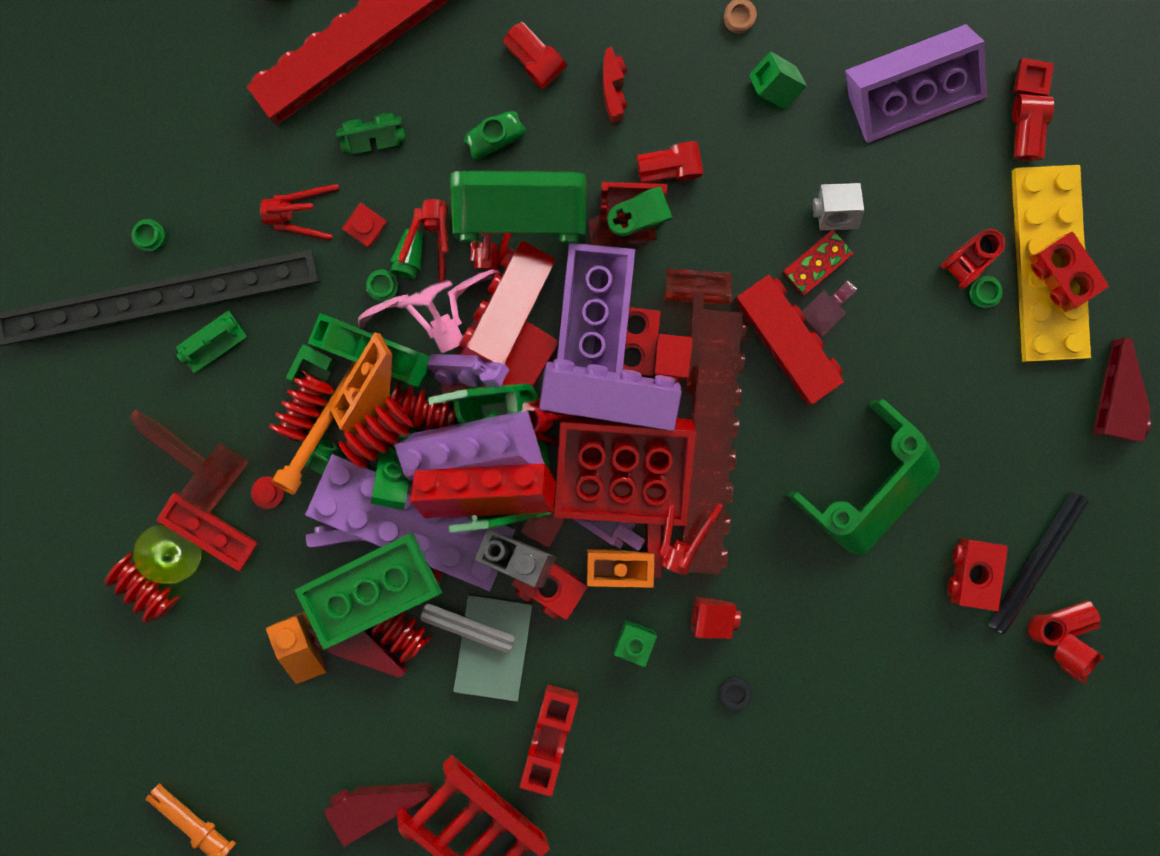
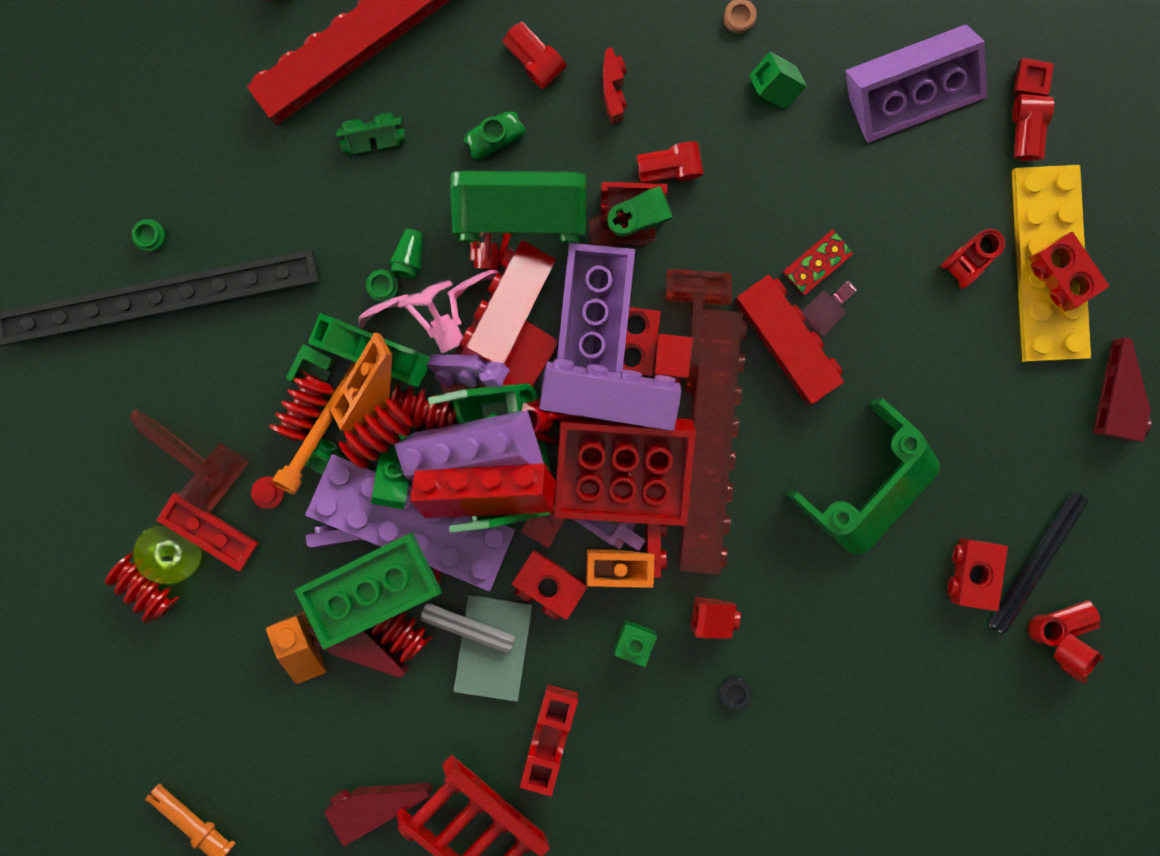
(210, 342): green hinge -> none
(279, 210): red plant -> none
(365, 225): red plate -> none
(434, 218): red plant -> none
(515, 558): flat silver slope -> none
(680, 555): red plant -> none
(839, 206): light grey brick -> none
(985, 292): green plate -> none

